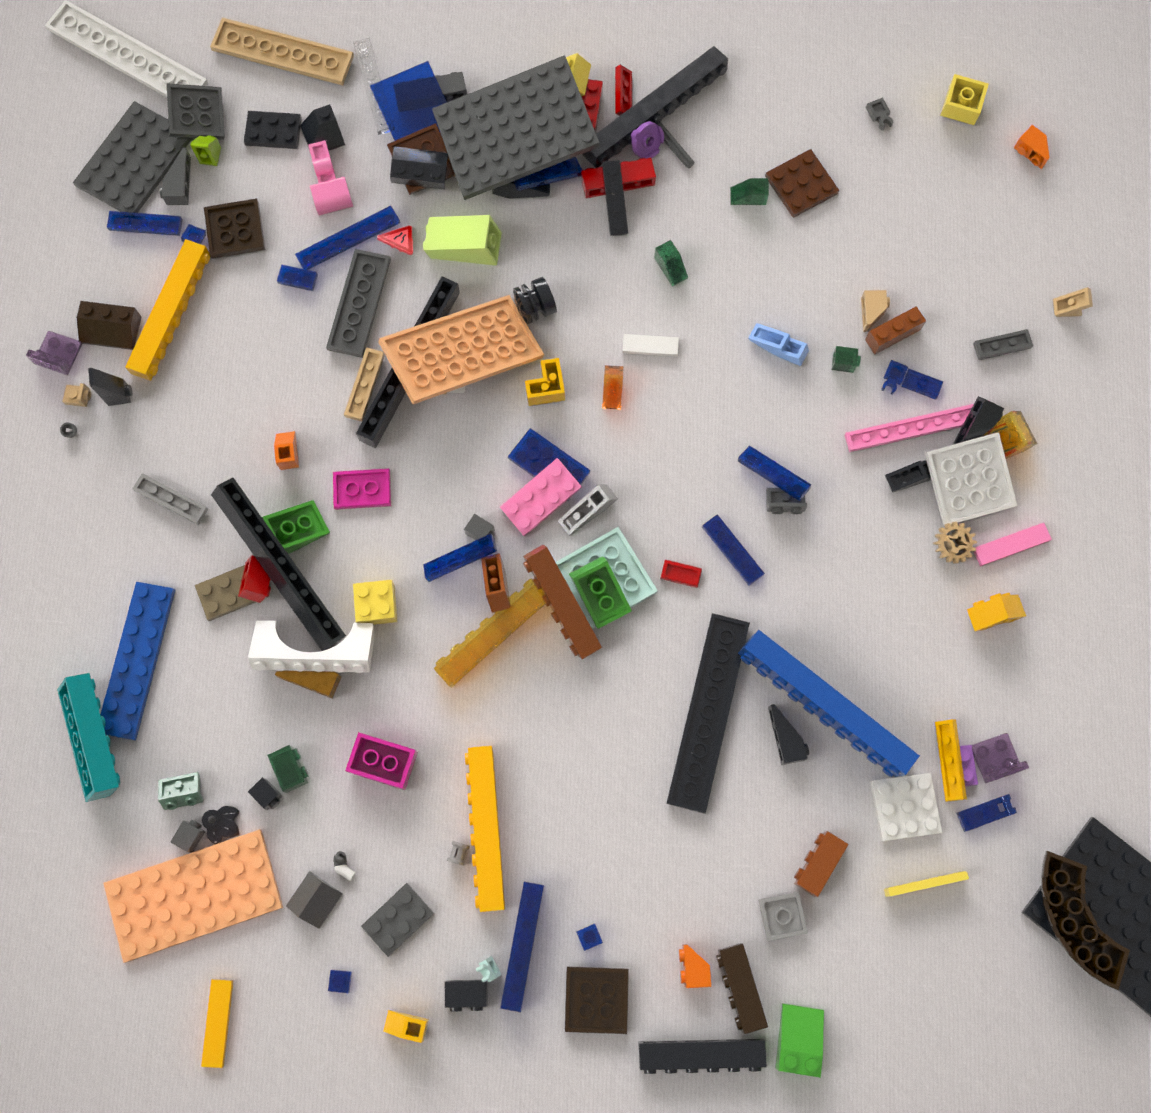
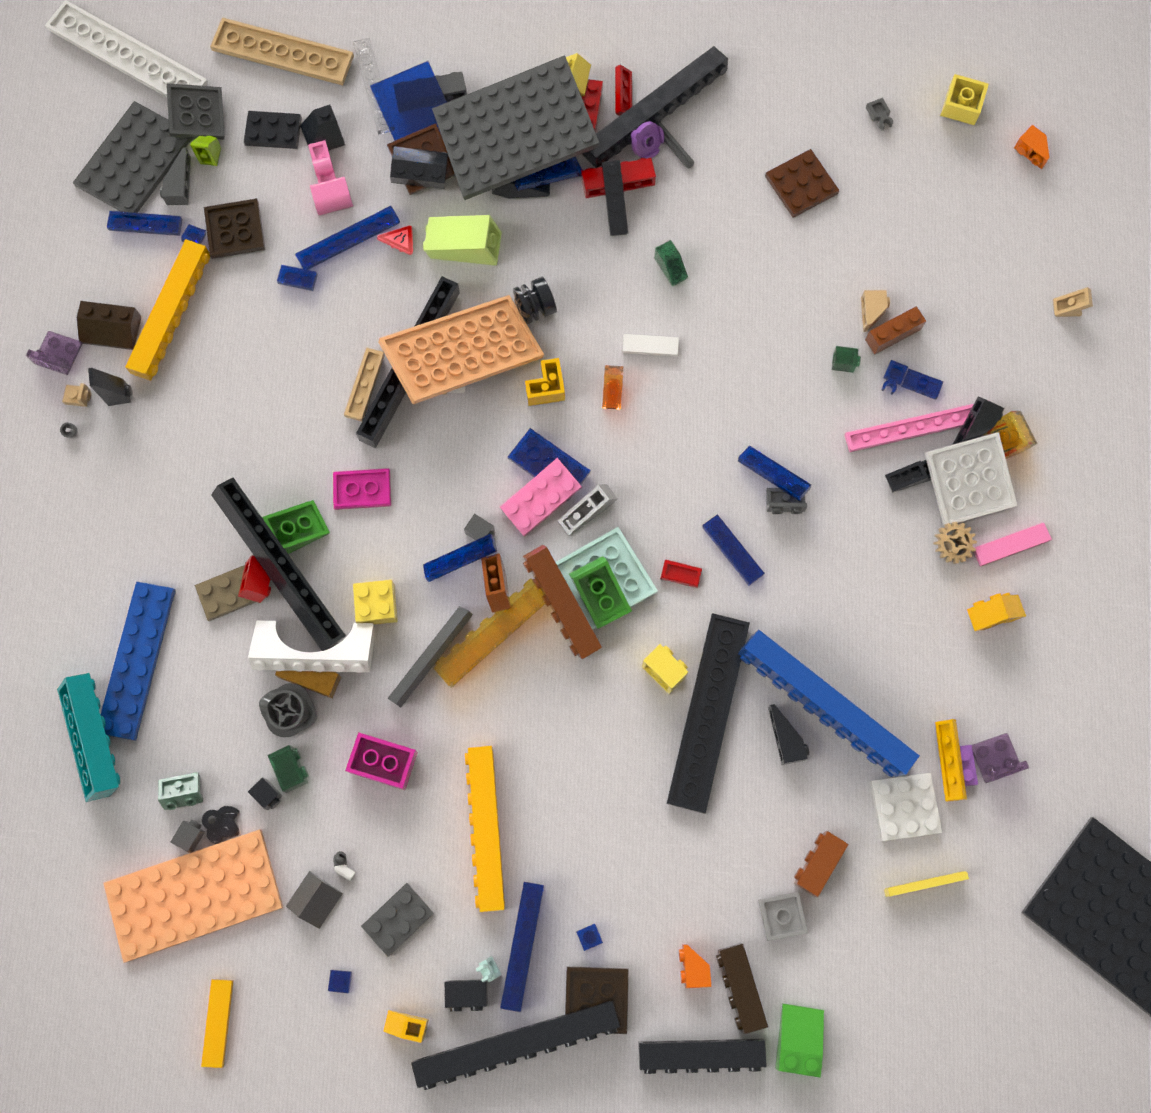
(170, 499): light grey plate -> none
(269, 704): none -> dark grey piece
(286, 450): orange slope -> none
(358, 303): dark grey plate -> none
(430, 656): none -> dark grey tile
(458, 853): light grey bush -> none
(515, 1044): none -> black brick
(665, 668): none -> light yellow brick
(750, 192): clear green slope -> none
(779, 344): light blue slope -> none
(985, 813): clear blue plate -> none
(1003, 344): dark grey plate -> none
(1074, 924): dark brown brick -> none

